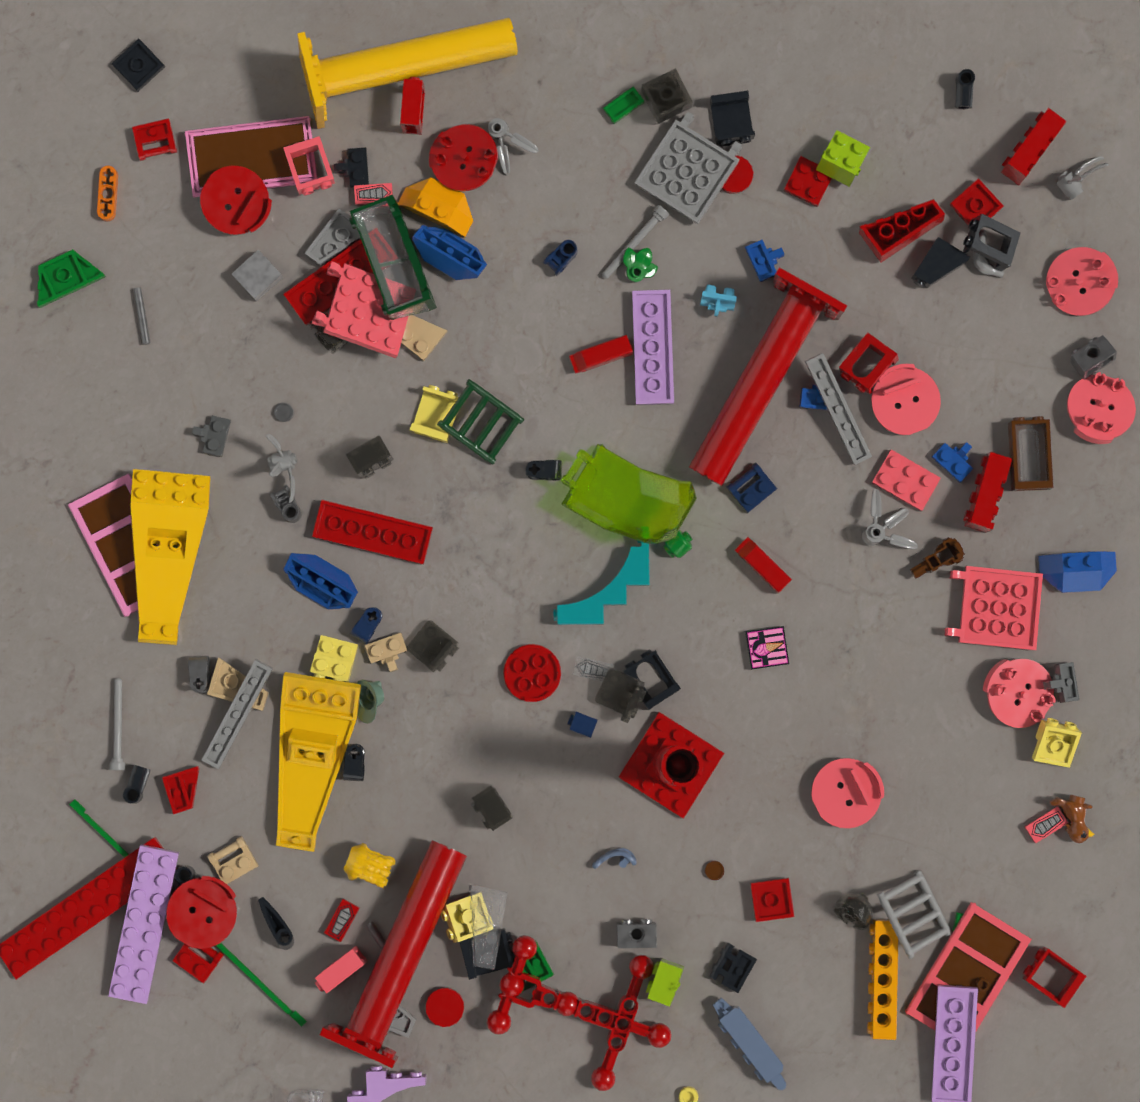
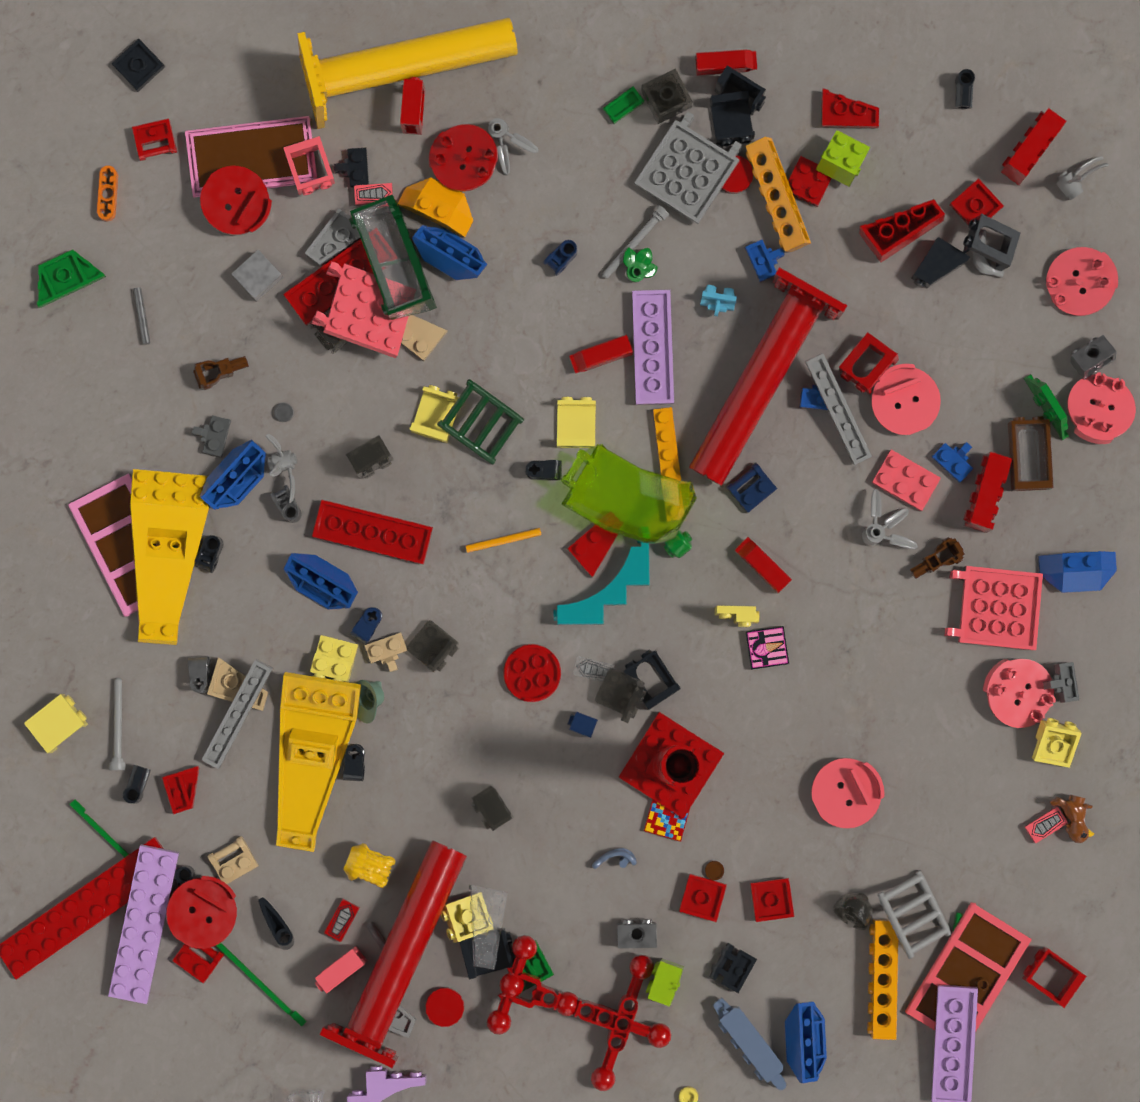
(56, 722): none -> light yellow panel
(208, 554): none -> black piece
(225, 367): none -> reddish brown piece
(234, 476): none -> blue wedge
(503, 540): none -> light orange bar
(576, 423): none -> light yellow panel
(592, 548): none -> red wing
(665, 822): none -> tile
(666, 443): none -> light orange plate
(702, 897): none -> red plate
(715, 62): none -> red piece
(742, 83): none -> black panel
(742, 614): none -> light yellow plate
(799, 236): none -> light orange brick
(805, 1041): none -> blue wedge
(847, 113): none -> red wing
(1052, 410): none -> green wing

